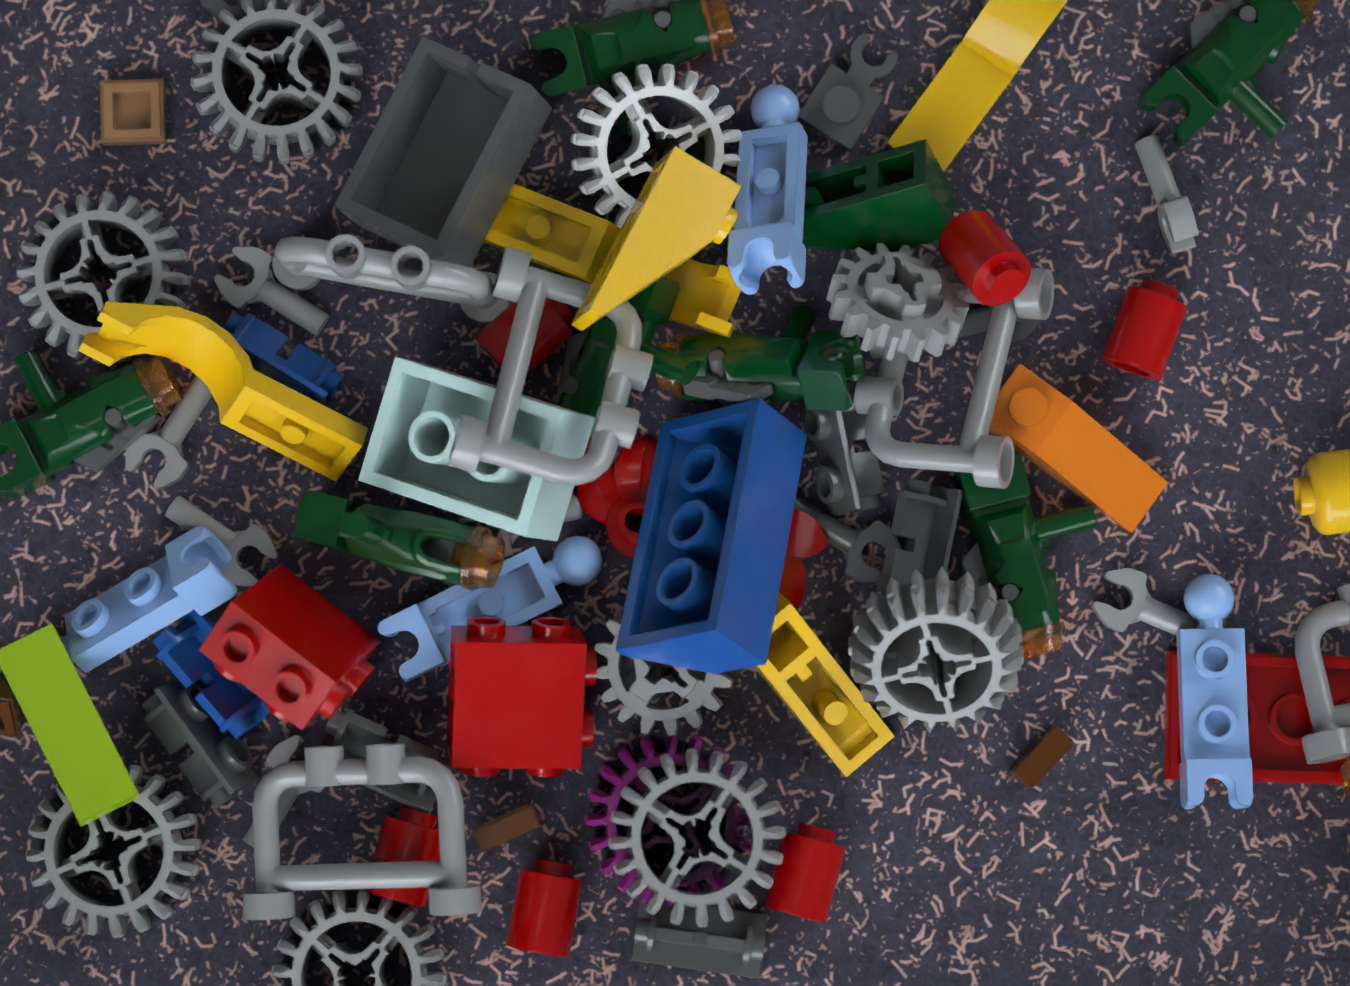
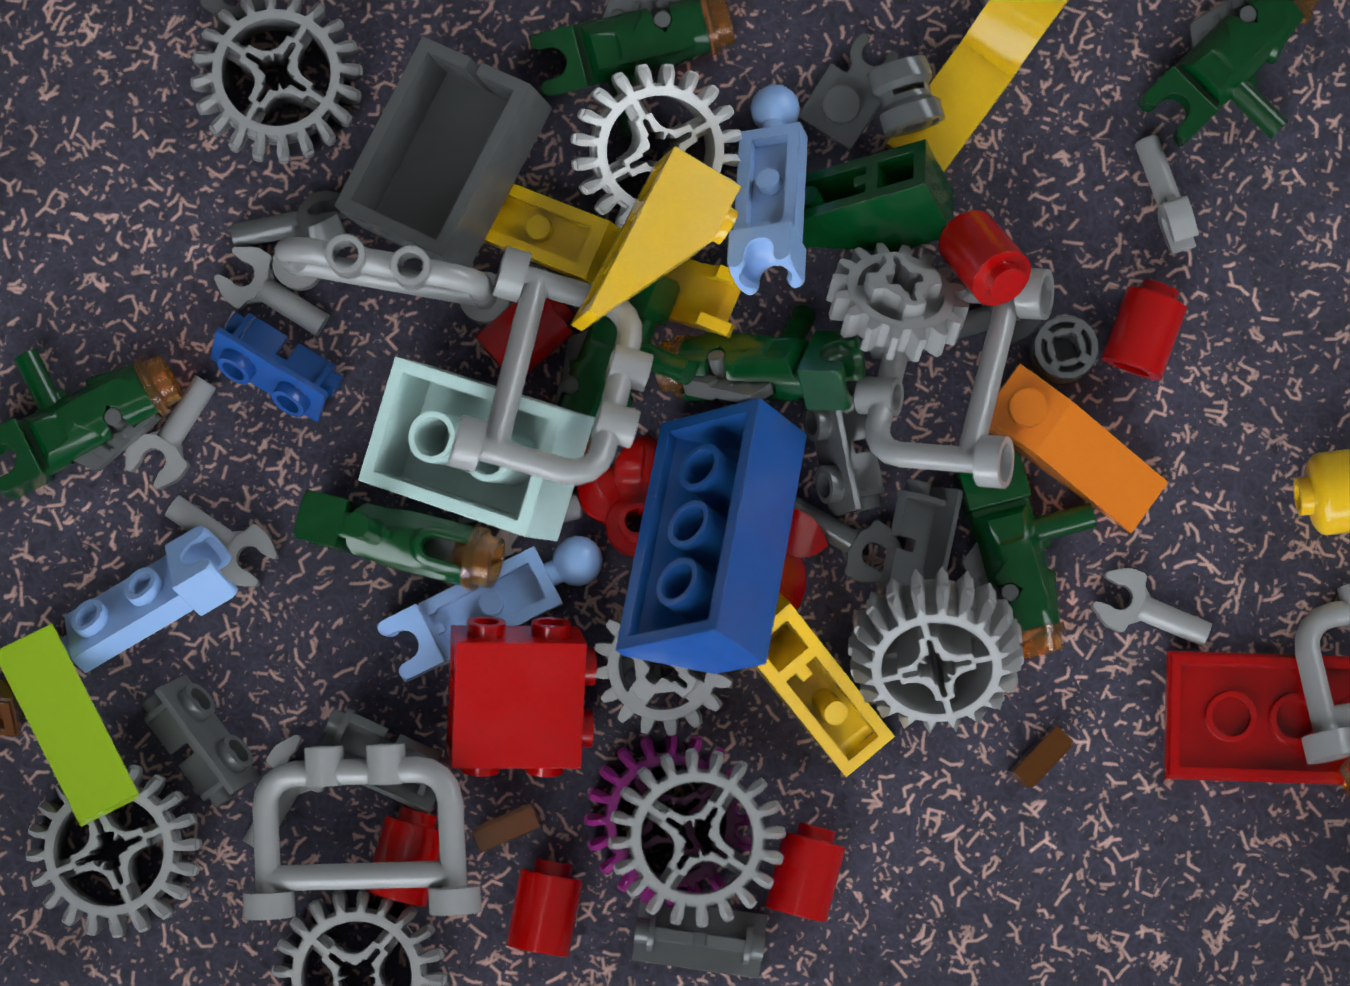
(76, 281): light grey gear -> none
(133, 112): medium nougat tile -> none
(226, 701): blue hinge -> none
(244, 396): yellow piece -> none
(291, 648): red brick -> none
(314, 219): none -> dark grey bar
(905, 96): none -> dark grey wheel
(1057, 359): none -> dark grey wheel
(1213, 697): light blue plate -> none

